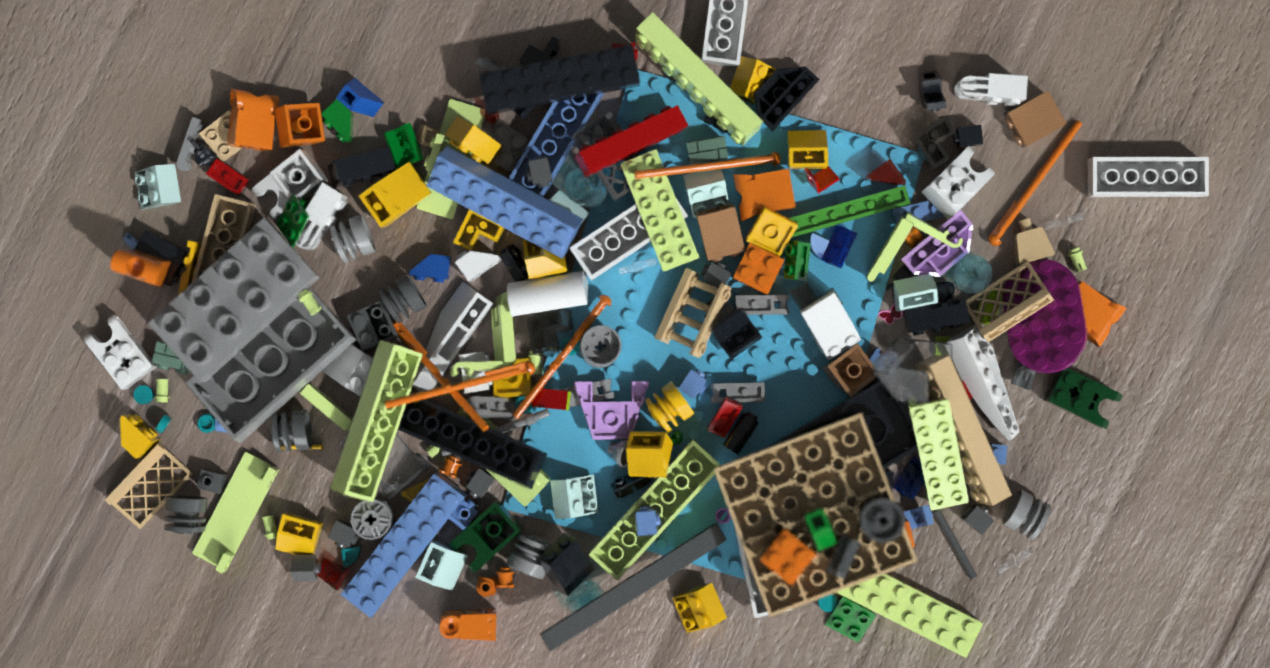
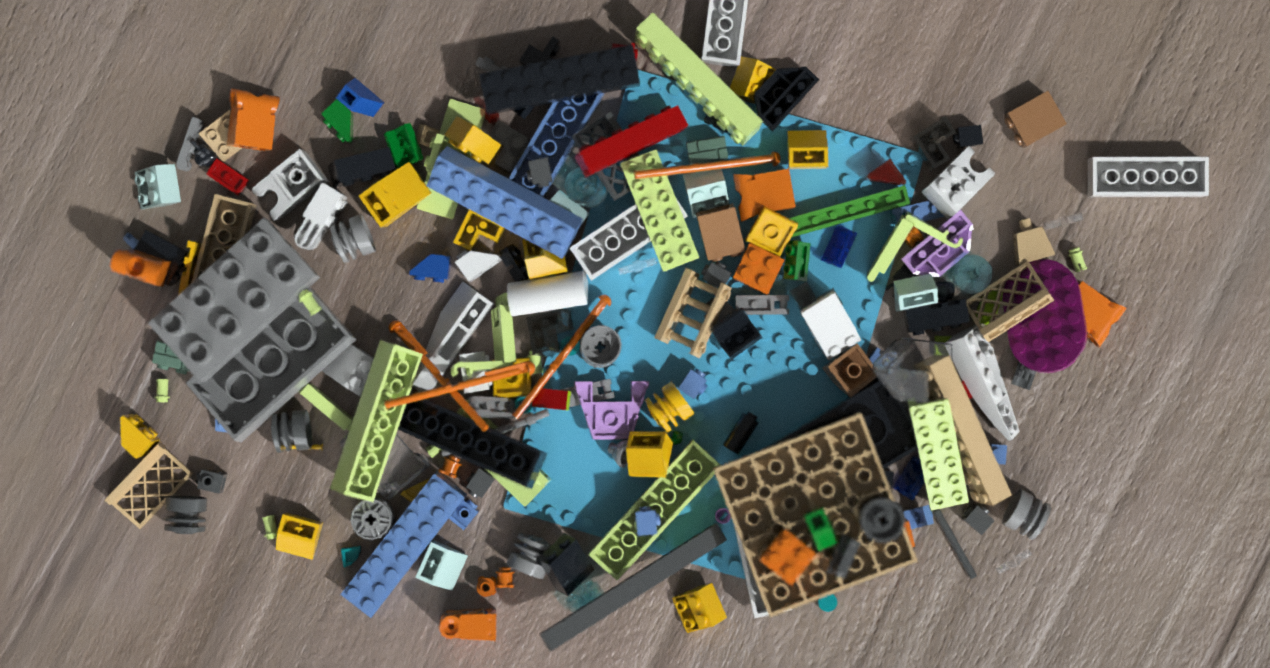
(117, 350): white brick -> none
(143, 394): teal tile -> none
(163, 424): teal tile -> none
(206, 423): teal tile -> none
(235, 511): yellowish green bracket -> none
(293, 219): green hinge -> none
(299, 125): orange brick -> none
(305, 567): dark grey brick -> none
(333, 573): clear red slope -> none
(343, 534): dark grey brick -> none
(372, 325): dark grey slope -> none
(402, 298): dark grey wheel -> none
(484, 539): dark green brick -> none
(574, 496): light aqua slope -> none
(622, 485): black hinge -> none
(724, 417): red plate -> none
(739, 392): light grey plate -> none
(818, 244): light blue tile -> none
(821, 179): red bracket -> none
(850, 619): green hinge -> none
(890, 316): dark red sticker -> none
(917, 612): yellowish green brick -> none
(931, 91): black brick -> none
(993, 89): white brick -> none
(994, 237): orange bar -> none
(1085, 399): dark green brick -> none

